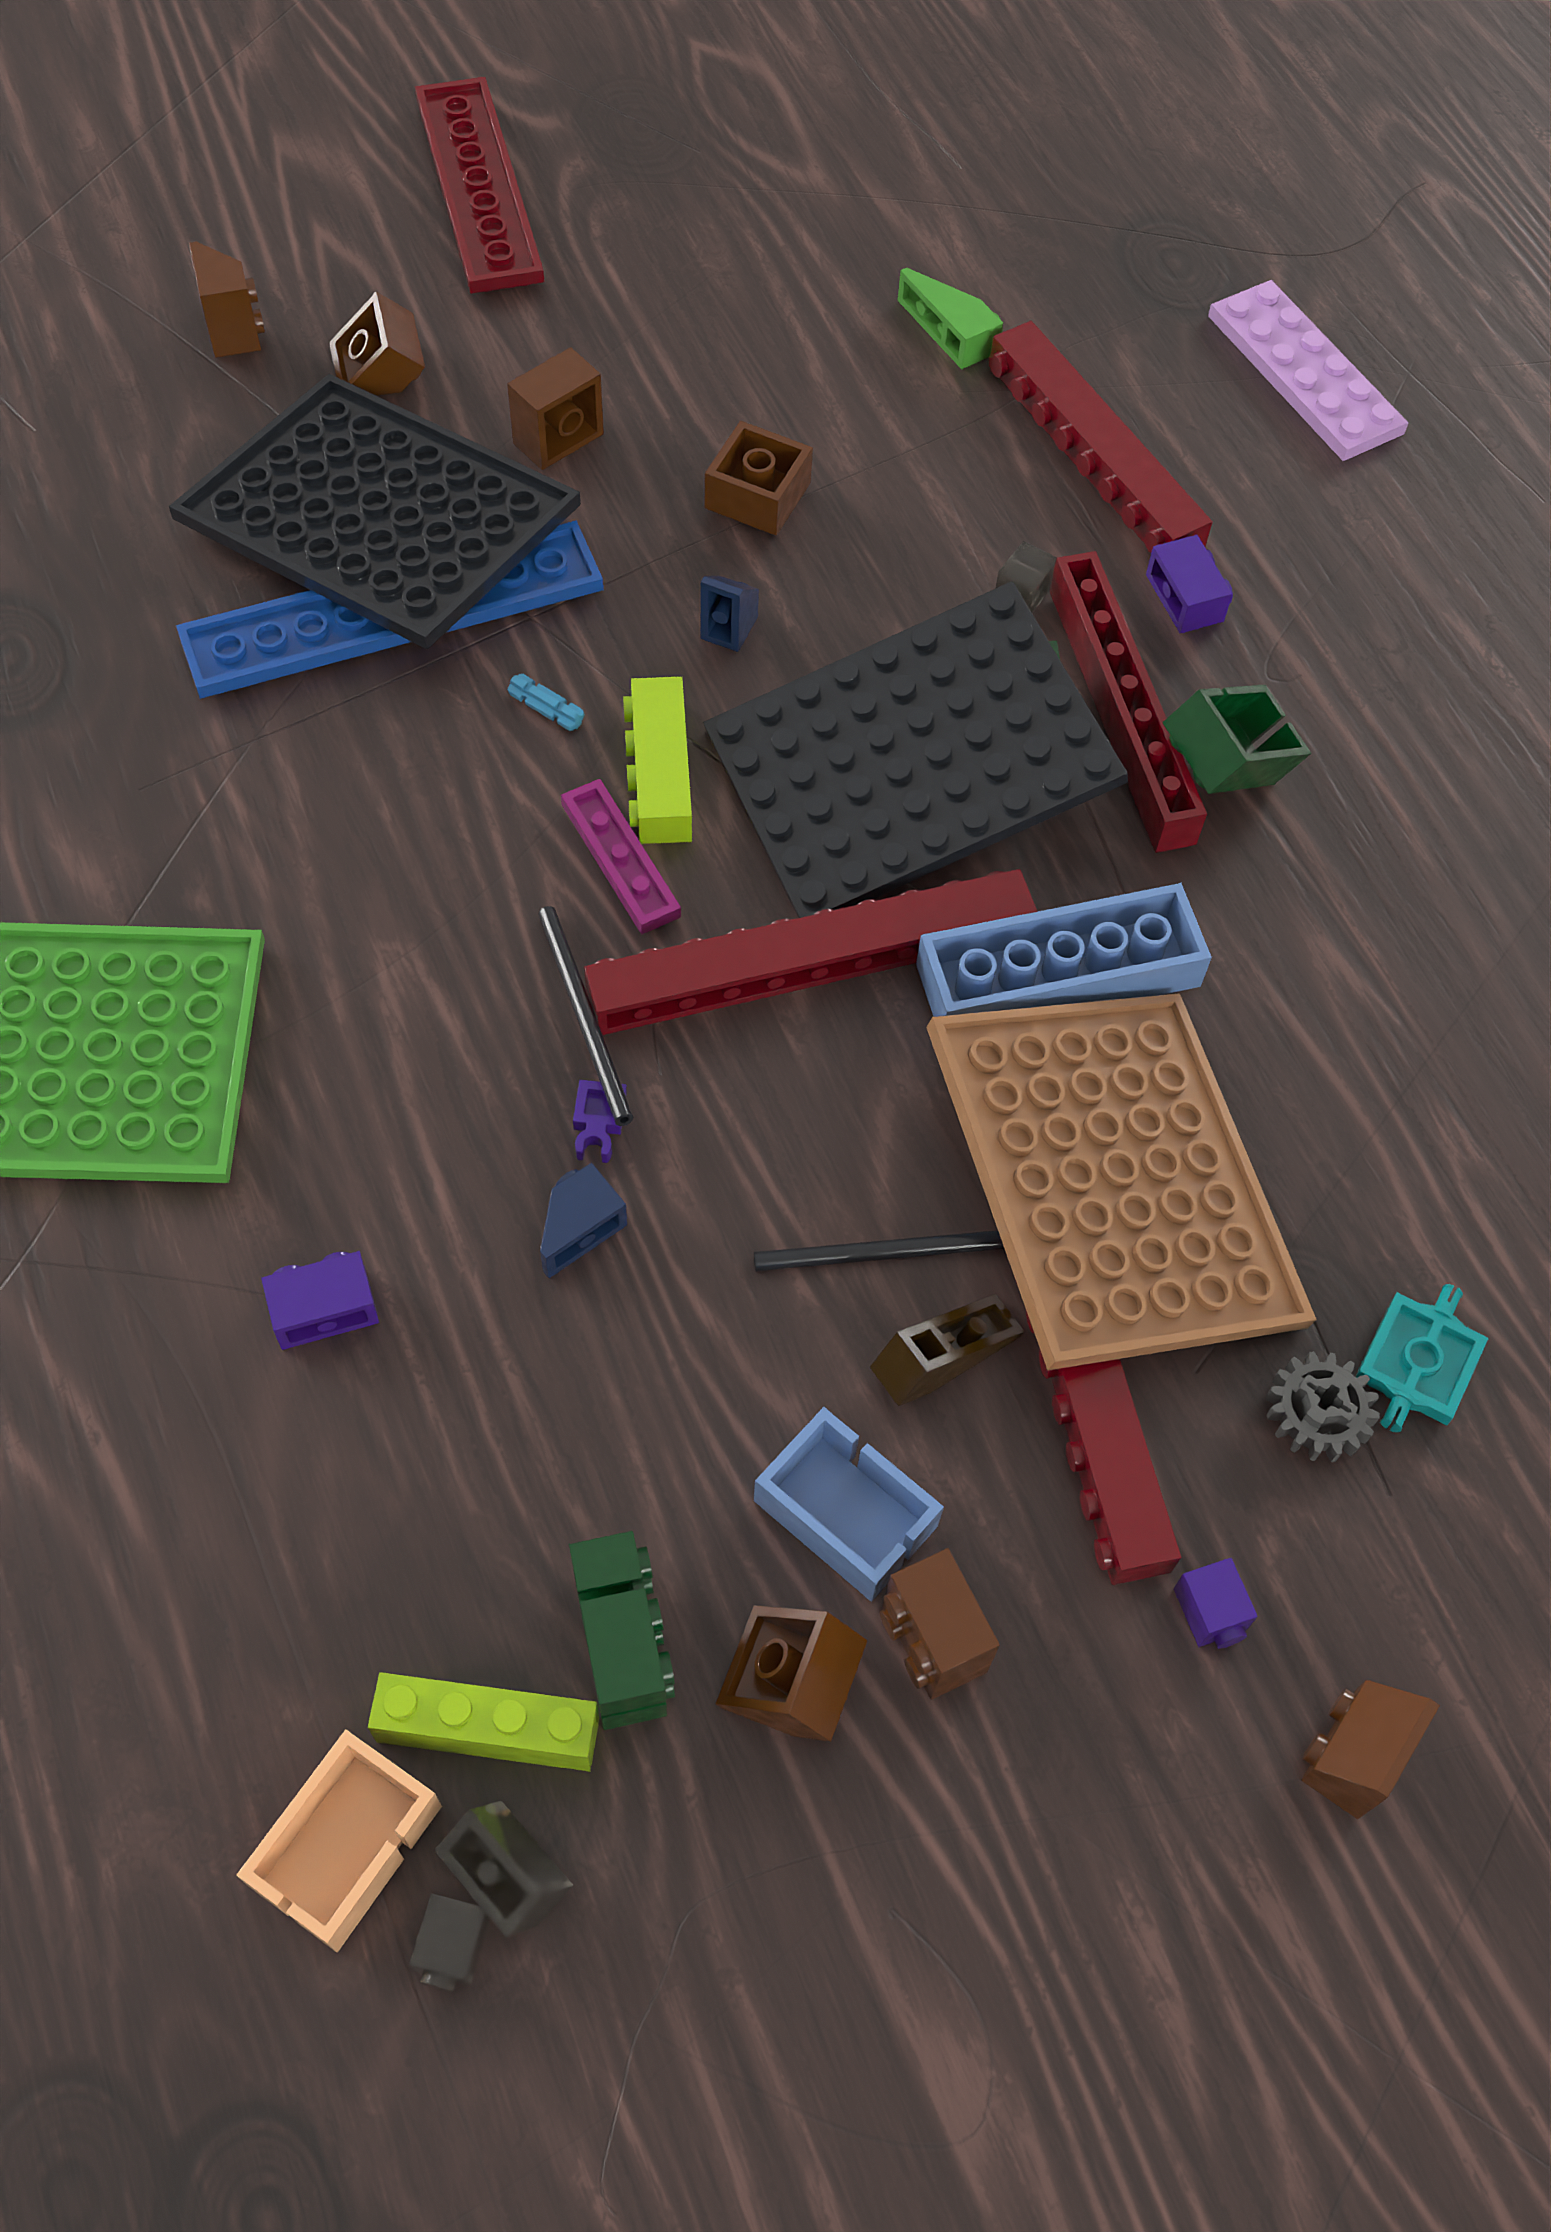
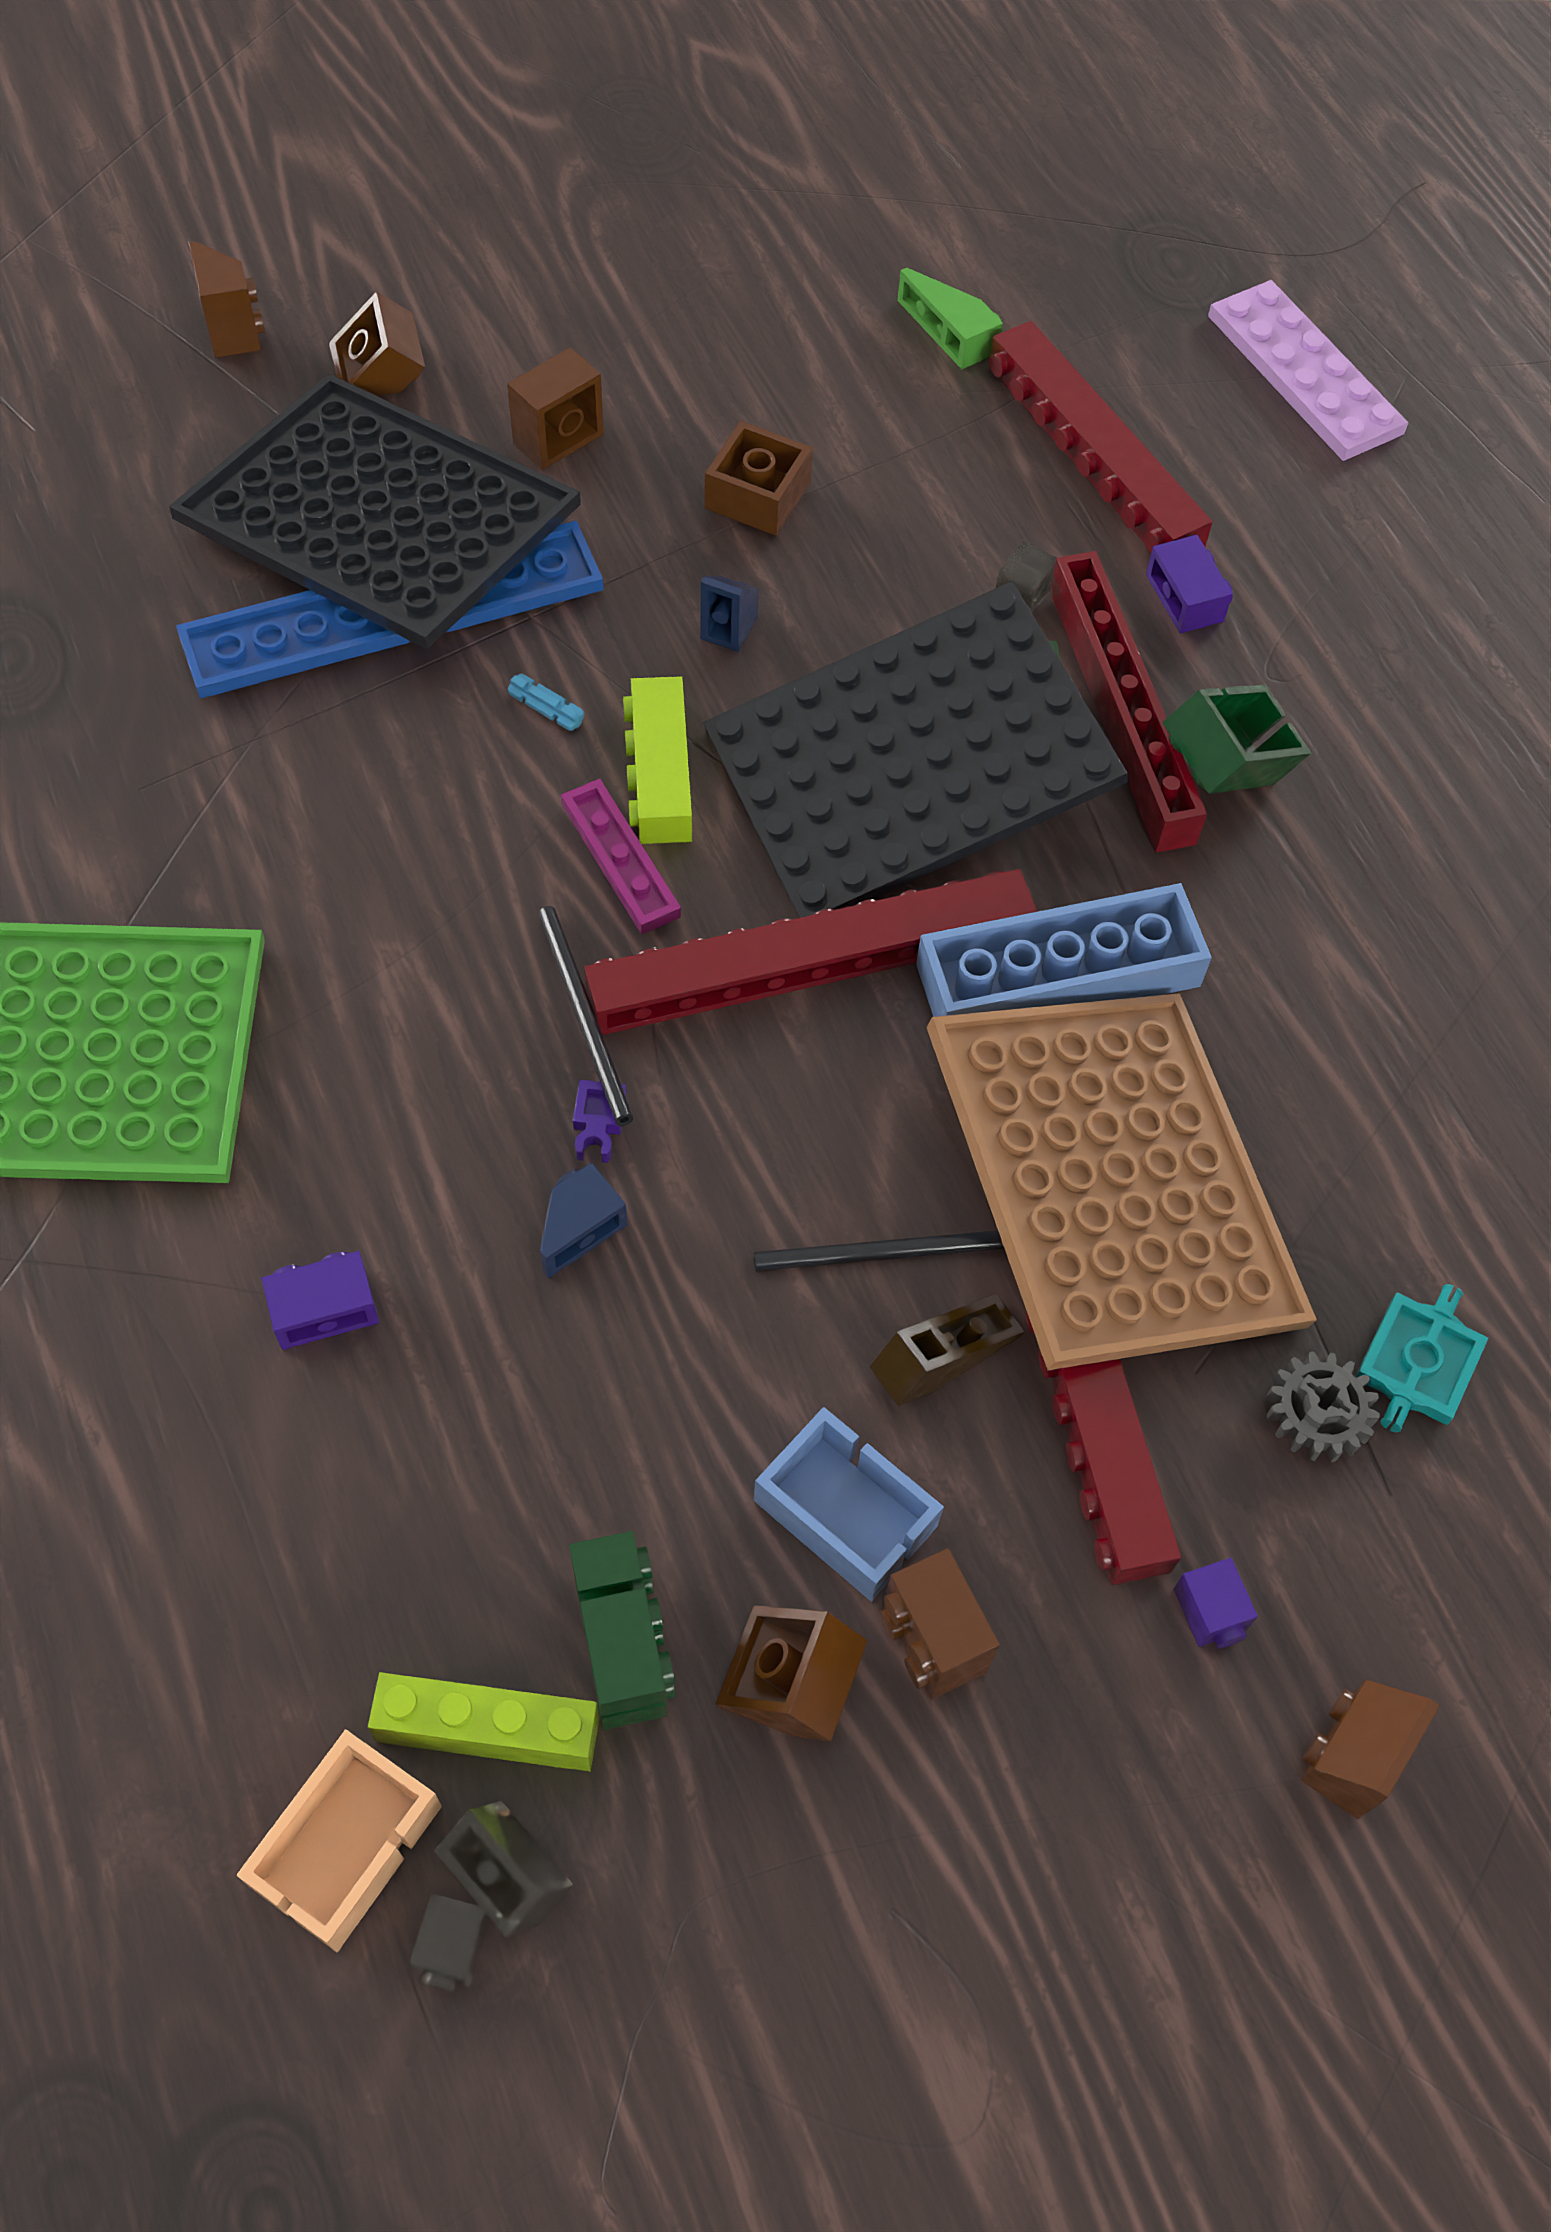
(479, 185): dark red plate -> none

